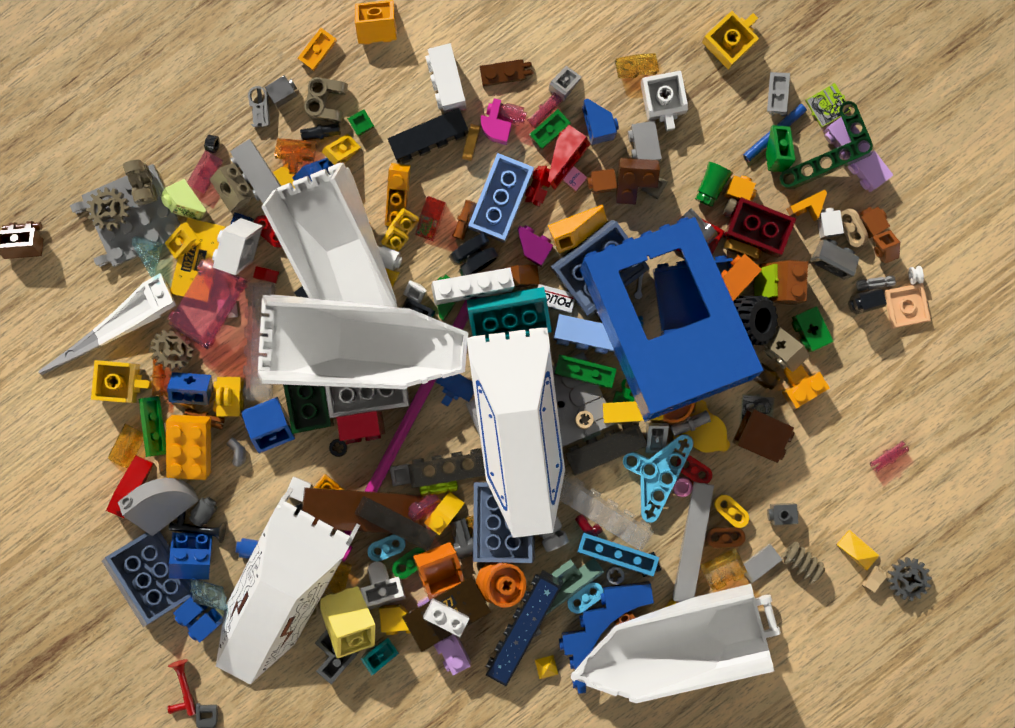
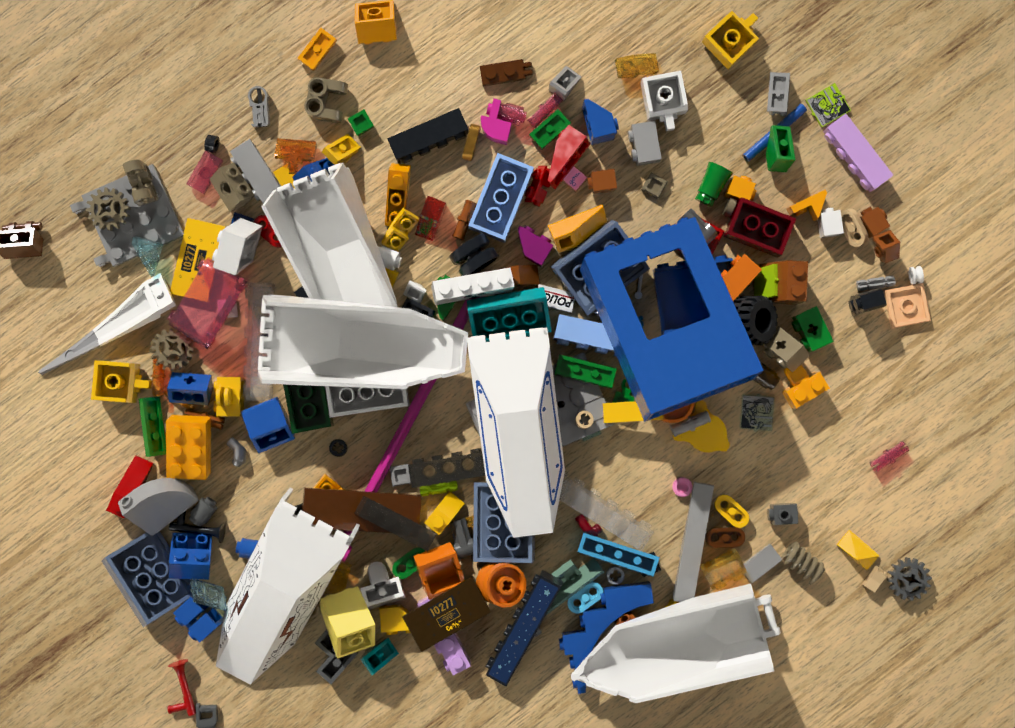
(126, 446): clear yellow slope -> none
(182, 200): yellowish green slope -> none
(182, 240): yellow slope -> none
(266, 274): red piece -> none
(281, 91): flat silver brick -> none
(298, 488): white tile -> none
(320, 131): black pin -> none
(357, 426): dark red brick -> none
(386, 547): medium azure plate -> none
(426, 506): clear pink plate -> none
(445, 78): white brick -> none
(446, 617): white brick -> none
(456, 387): blue hinge -> none
(546, 667): yellow slope -> none
(556, 539): light grey wheel -> none
(605, 449): clear smoke brick -> none
(635, 174): reddish brown brick -> none
(654, 482): medium azure beam -> none
(656, 436): light grey slope -> none
(693, 470): red plate -> none
(742, 248): pearl gold beam -> none
(763, 435): reddish brown slope -> none
(833, 155): dark green beam -> none
(835, 259): dark grey slope -> none

